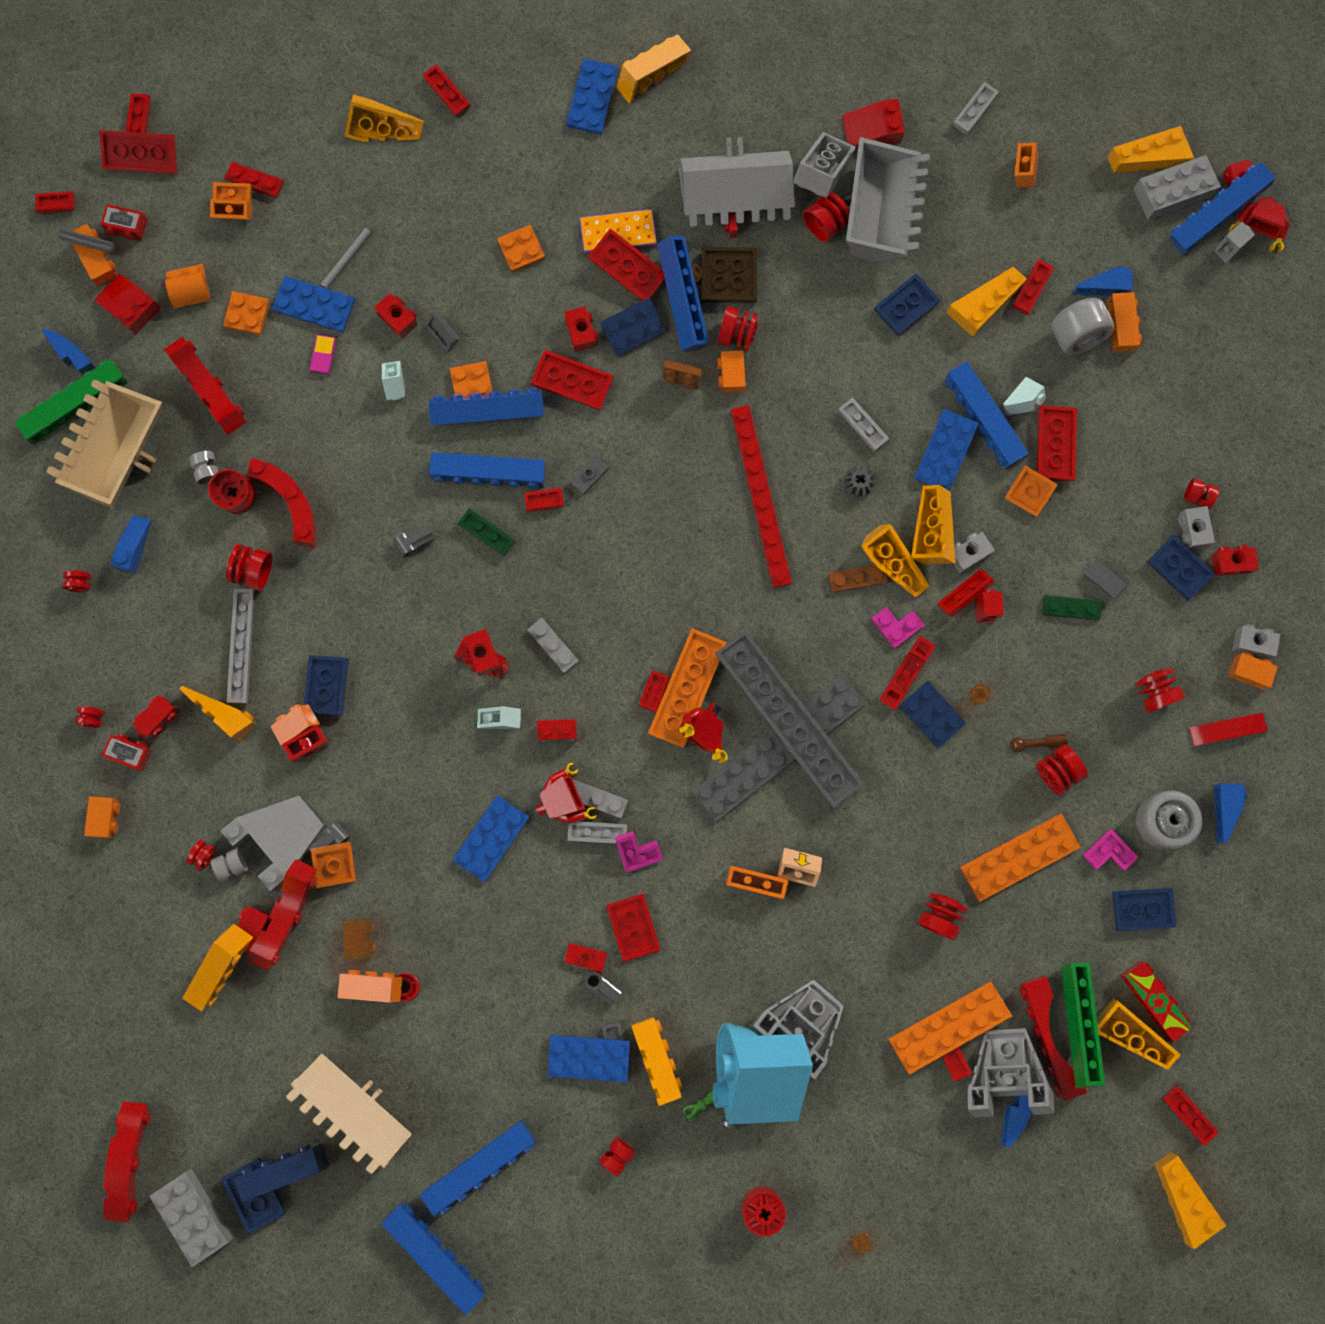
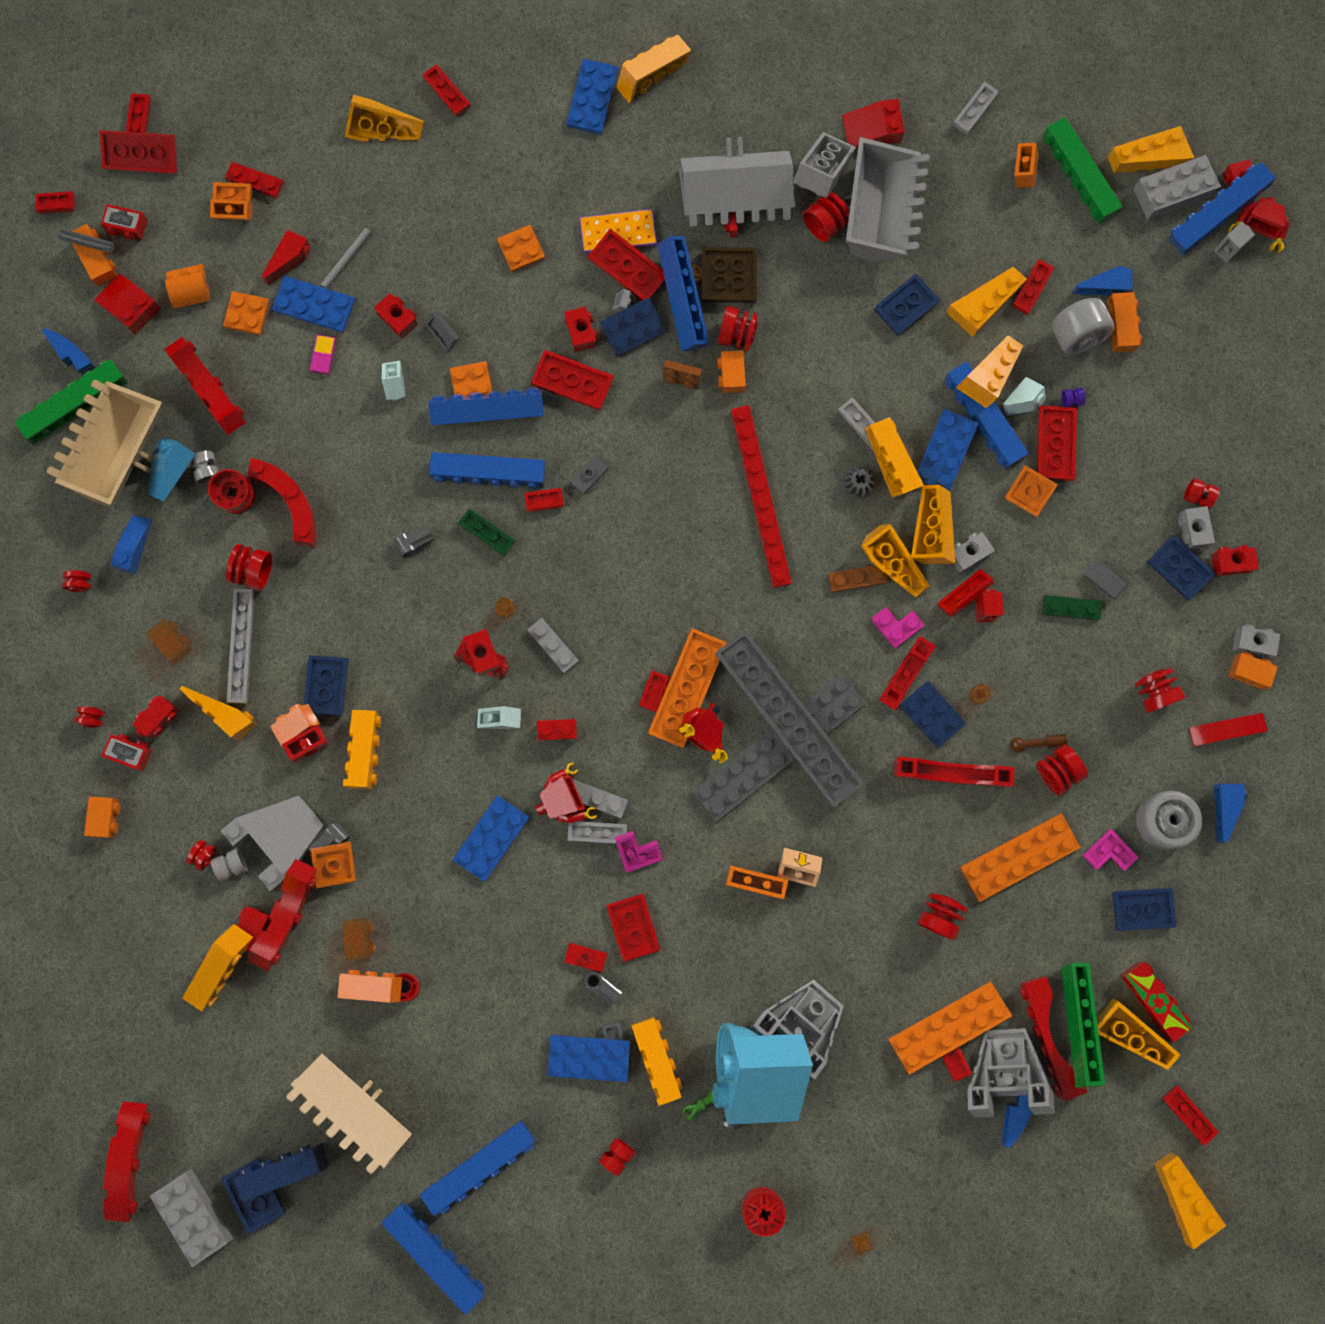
(167, 466): none -> dark azure slope
(169, 641): none -> clear orange brick
(287, 255): none -> red slope
(362, 750): none -> light orange wedge
(502, 606): none -> clear orange wheel
(621, 301): none -> light grey plate
(892, 458): none -> light orange wedge
(953, 773): none -> red arch
(989, 377): none -> light orange wedge
(1073, 397): none -> dark purple wheel
(1082, 170): none -> green brick

